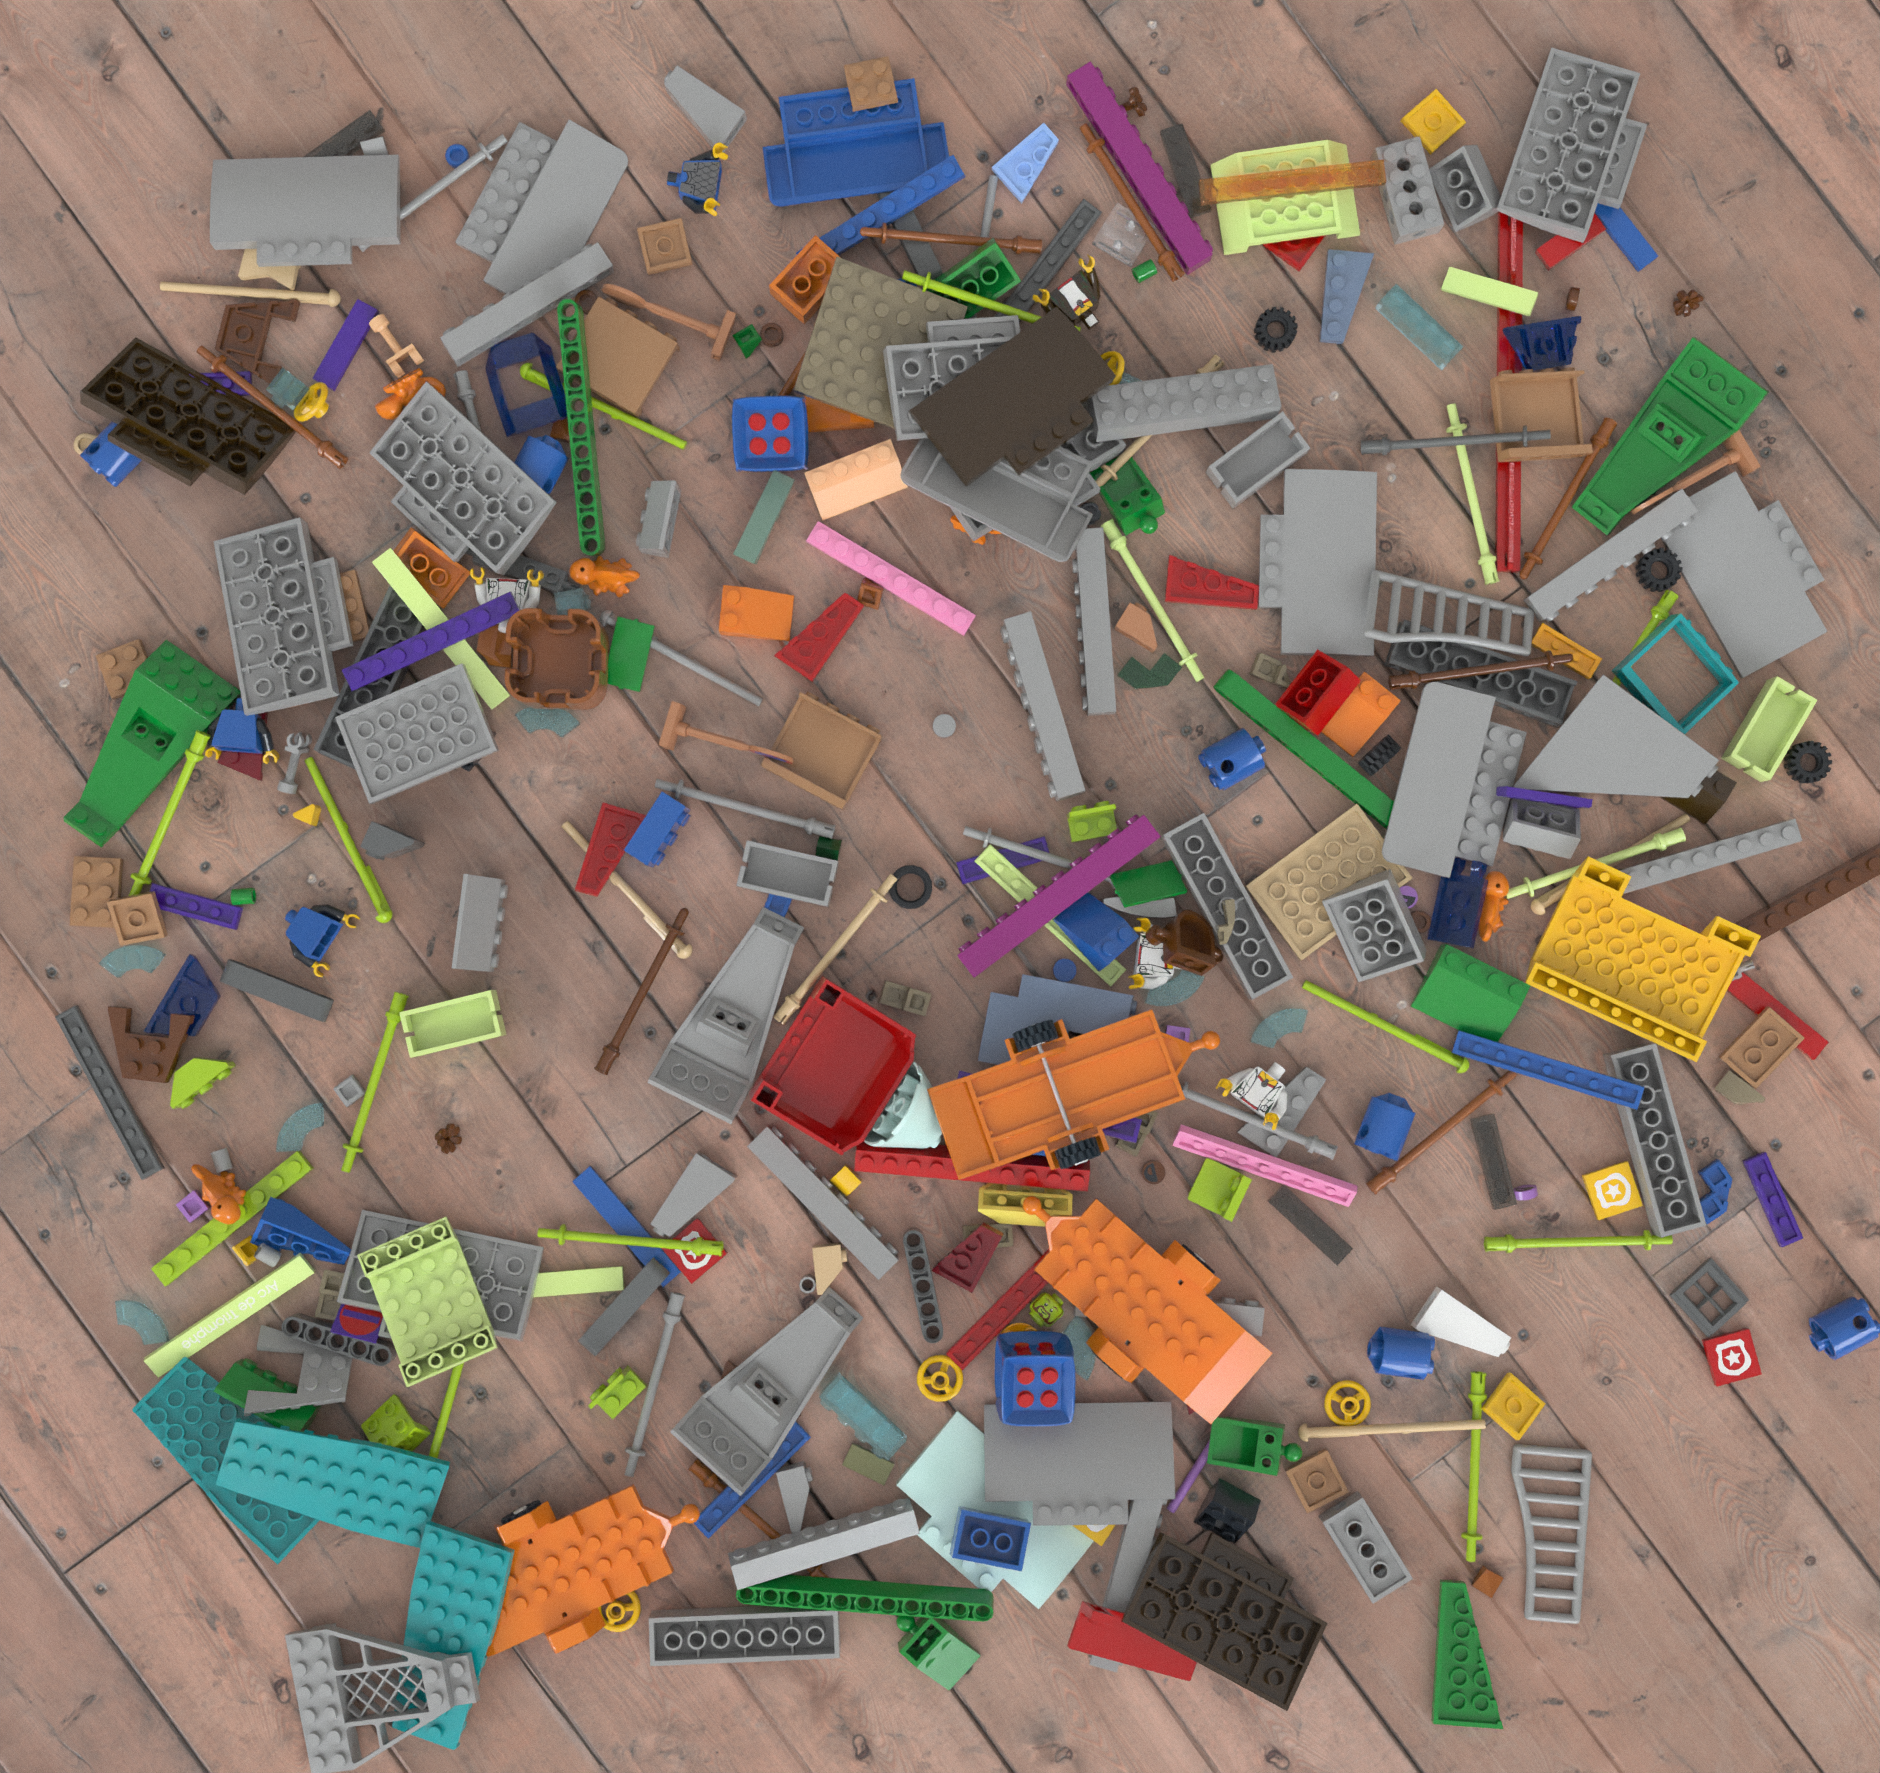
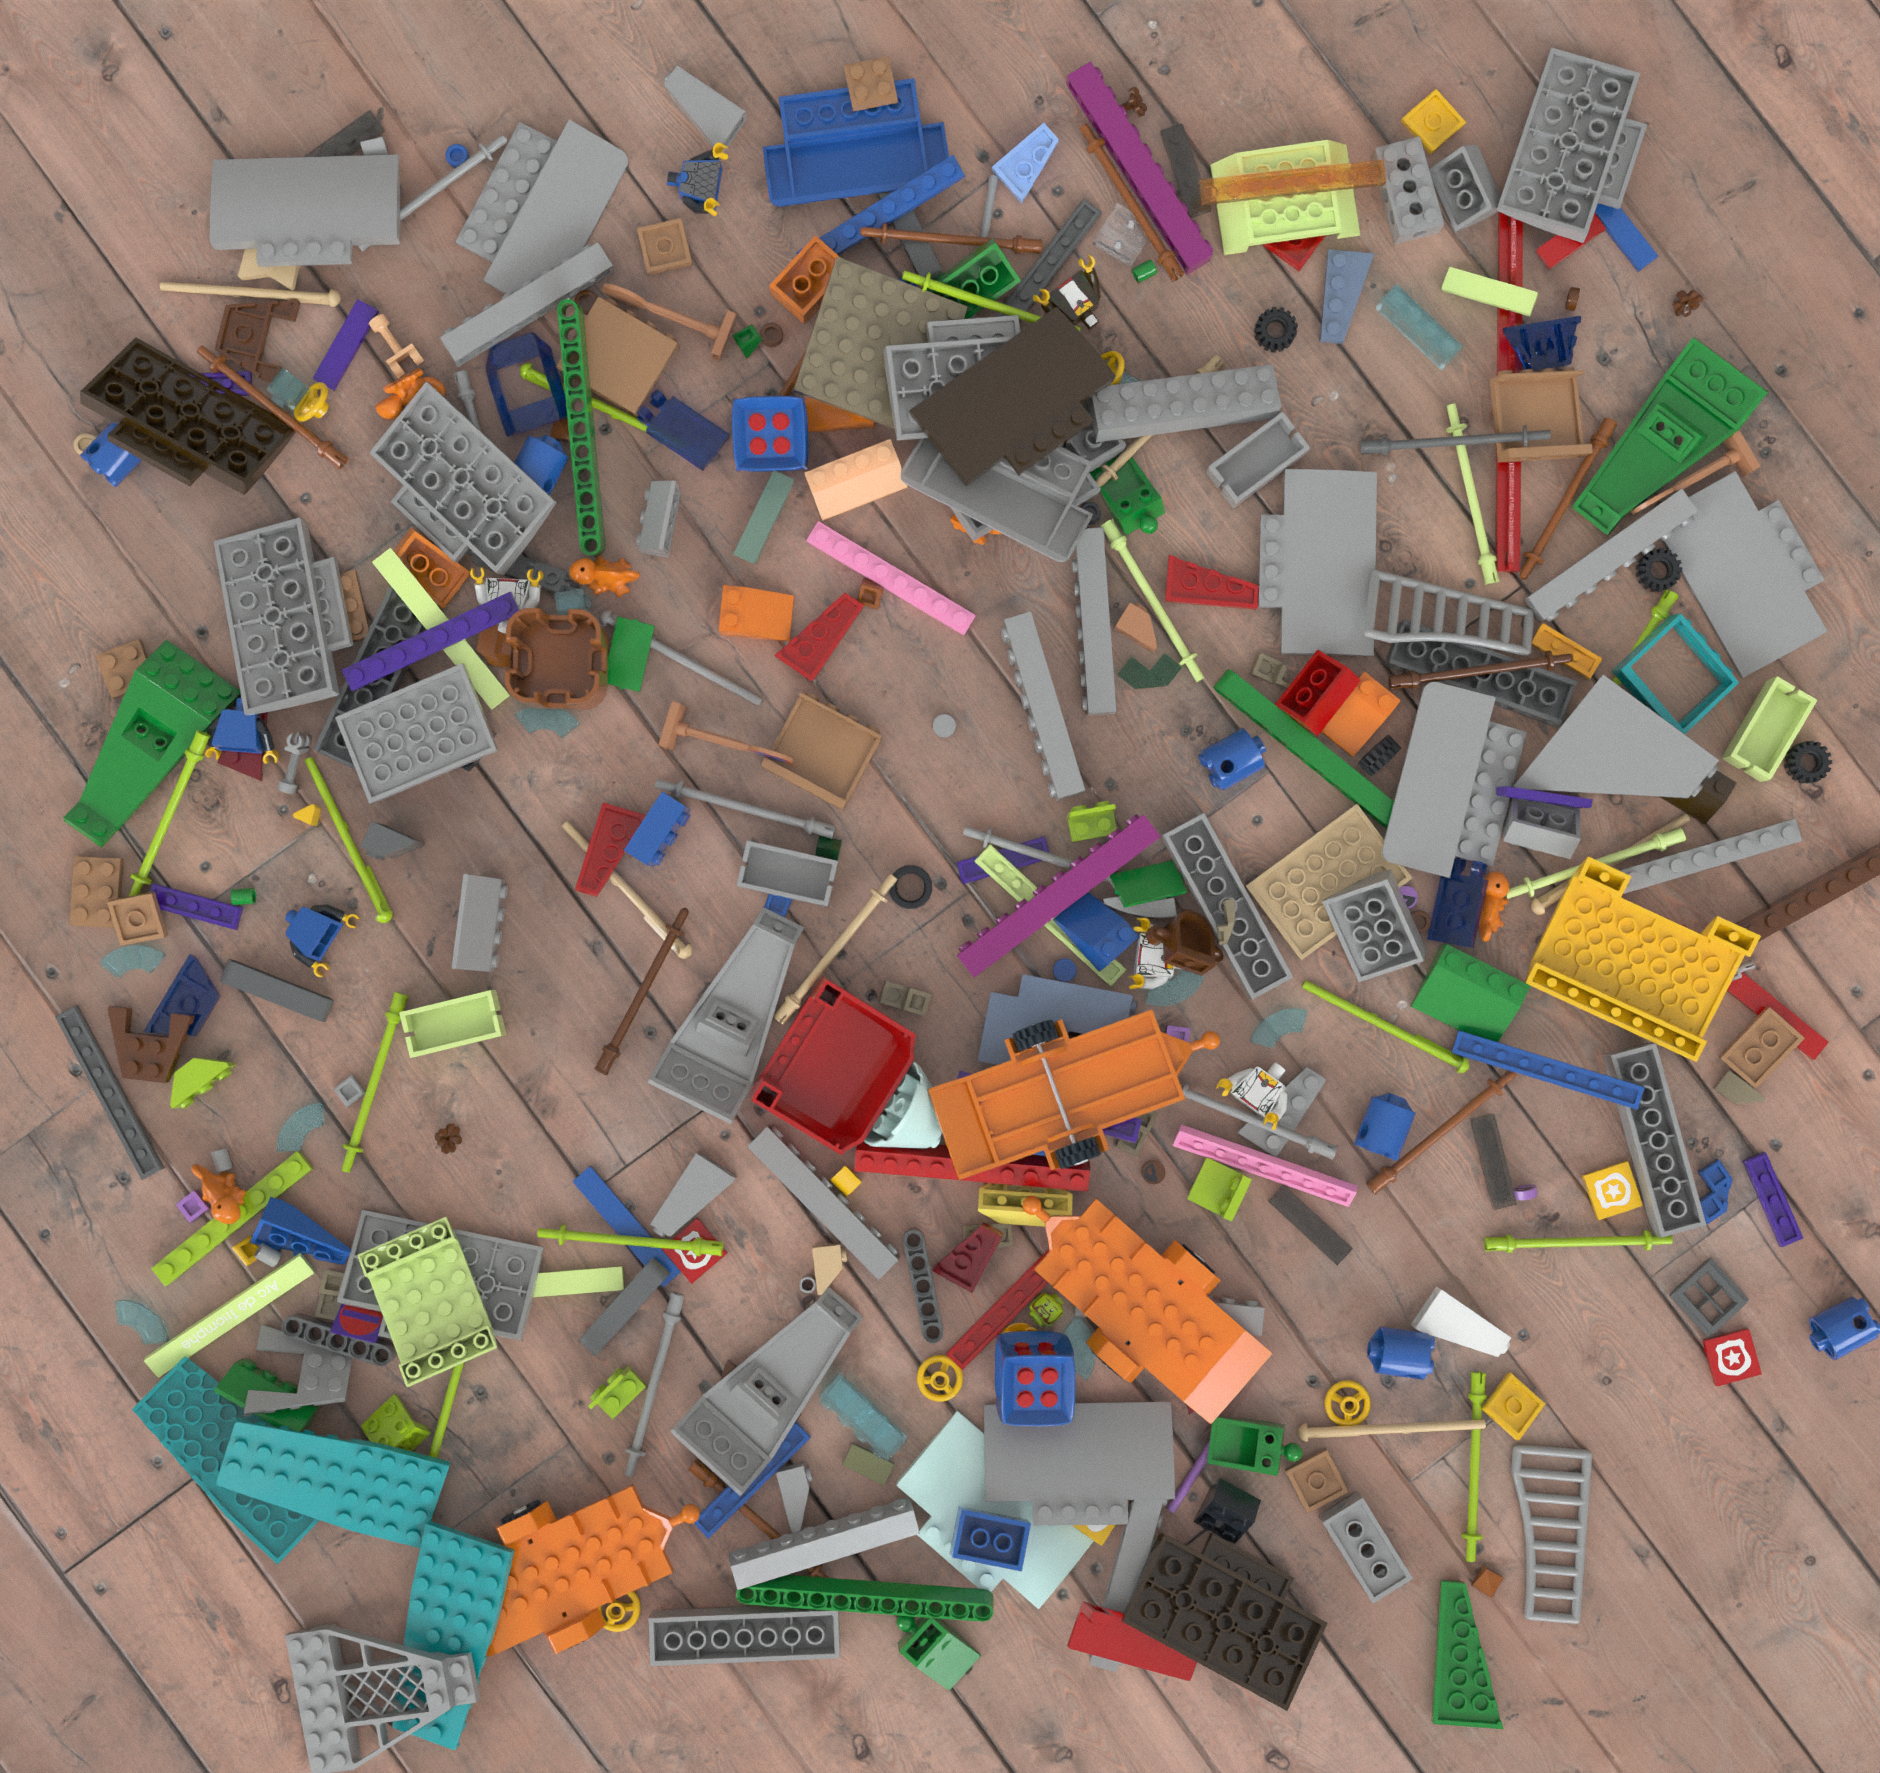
(683, 430): none -> clear blue tile

